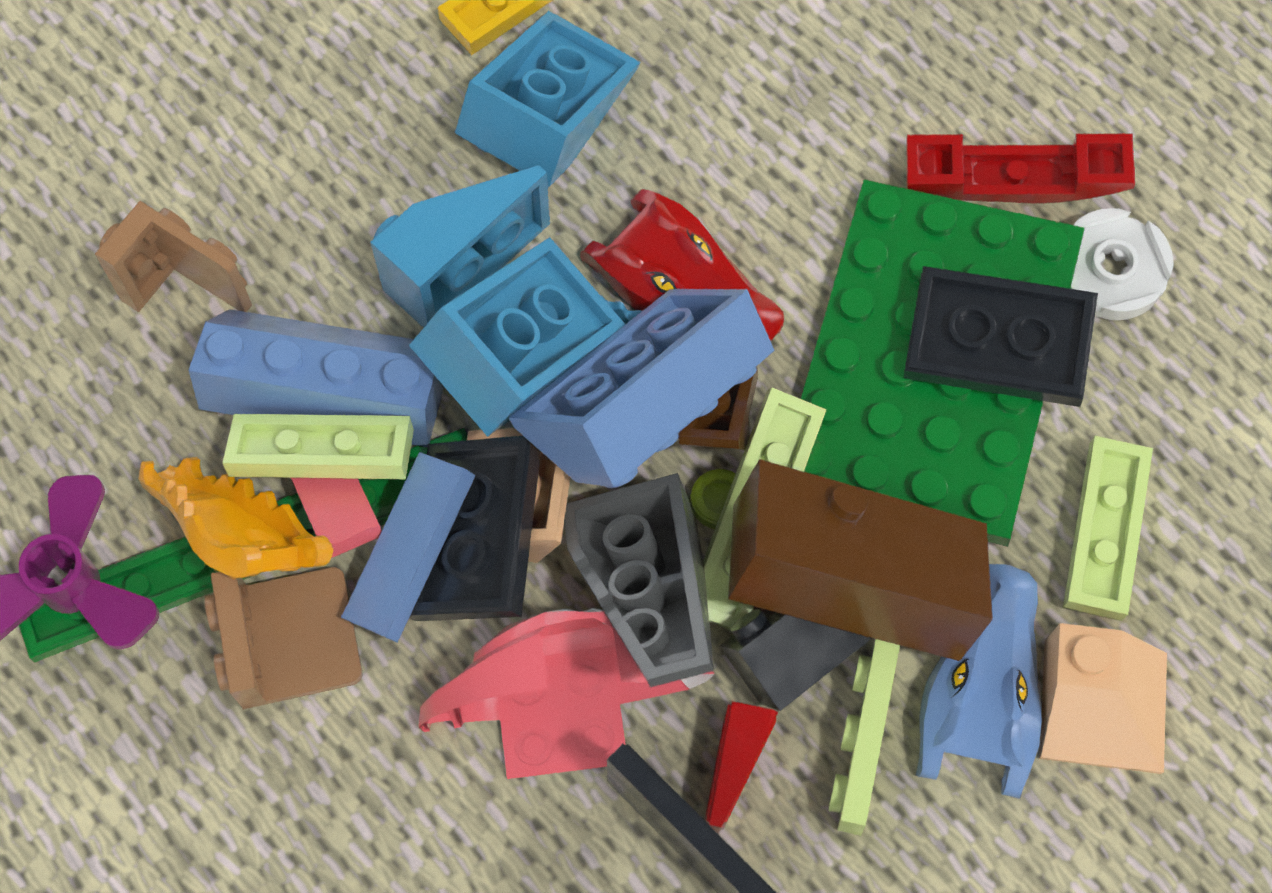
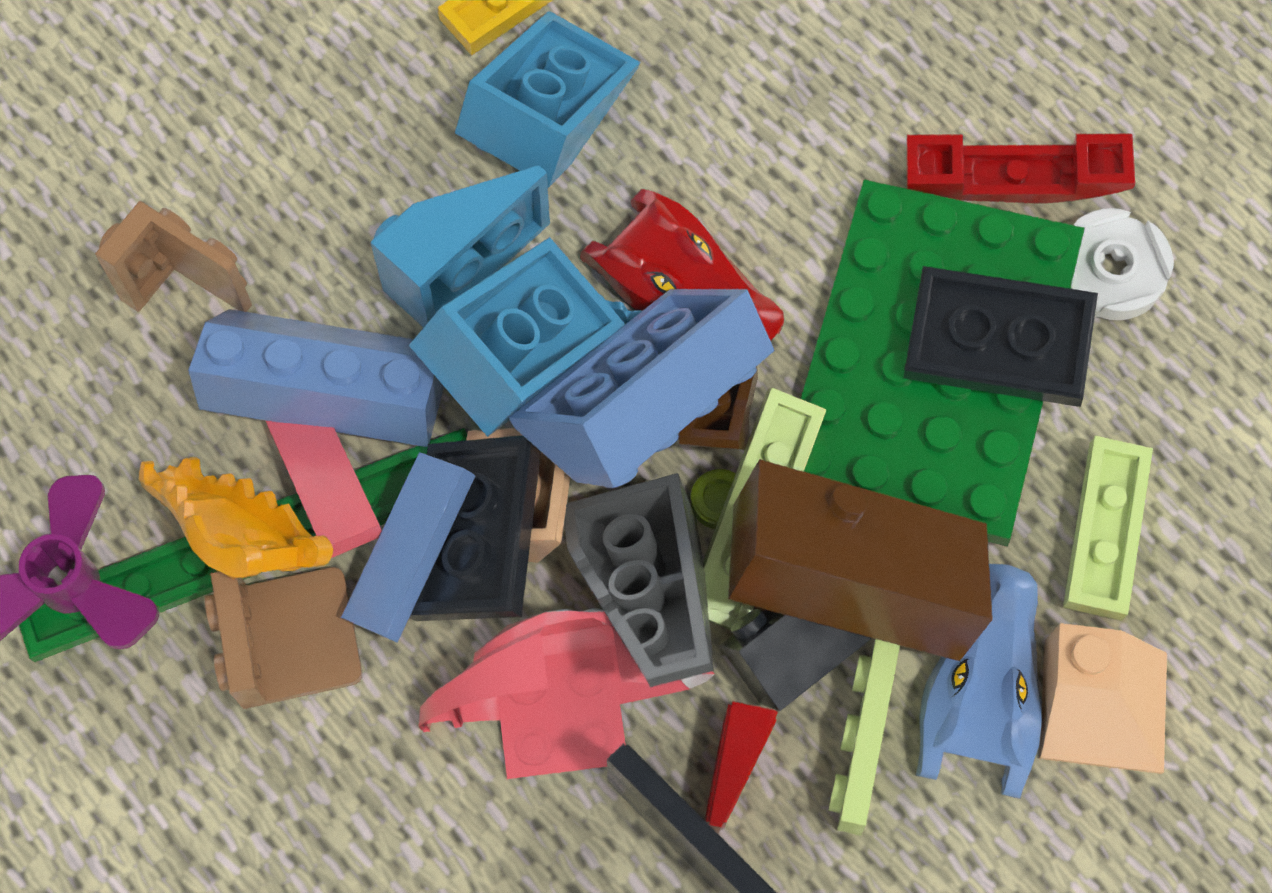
(319, 446): yellowish green plate -> none

